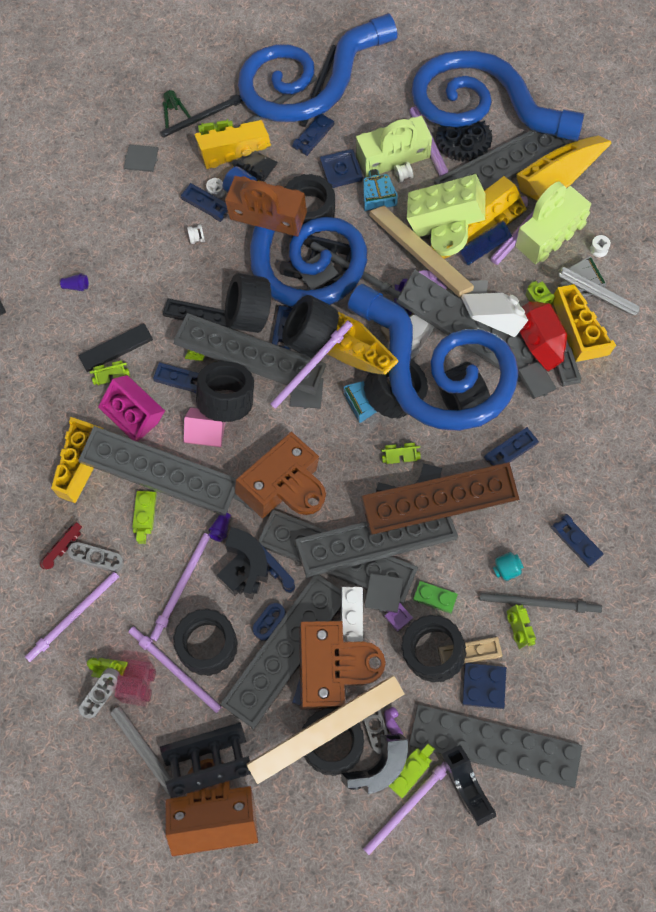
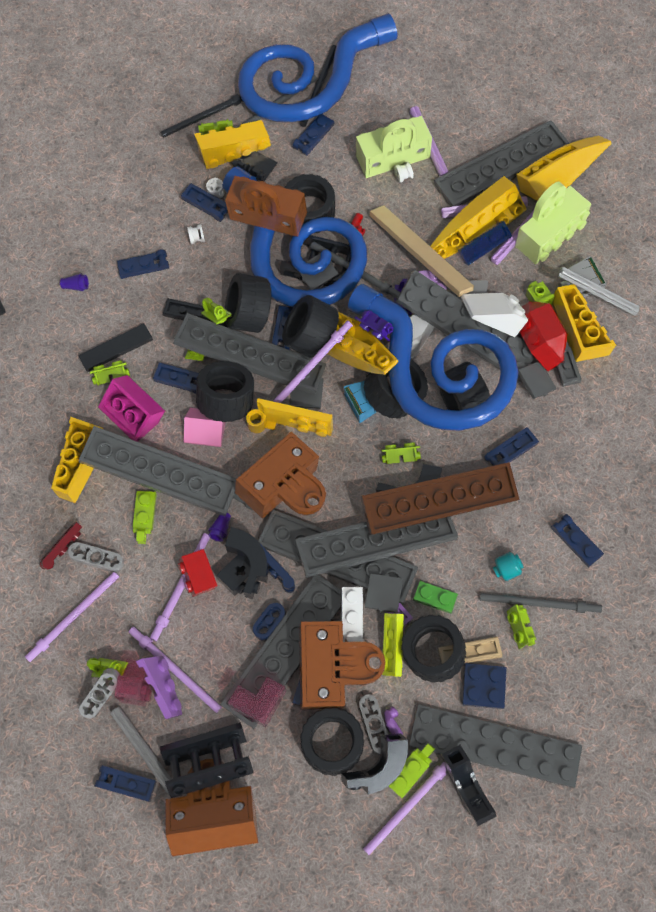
(126, 783): none -> dark blue plate
(141, 158): dark grey piece -> none
(143, 264): none -> dark blue plate
(164, 687): none -> medium lavender wing
(172, 101): dark green plant -> none
(188, 625): black tyre -> none
(197, 573): none -> red brick
(214, 311): none -> lime hinge
(260, 706): none -> clear pink brick
(277, 413): none -> yellow hinge
(325, 729): tan tile -> none
(341, 168): dark blue plate -> none
(356, 223): none -> red arm
(378, 191): dark azure torso -> none
(380, 329): none -> dark purple hinge
(392, 644): none -> neon yellow plate
(446, 212): yellowish green brick -> none
(465, 140): black gear -> none
(563, 124): blue animal -> none
(596, 249): white wheel -> none

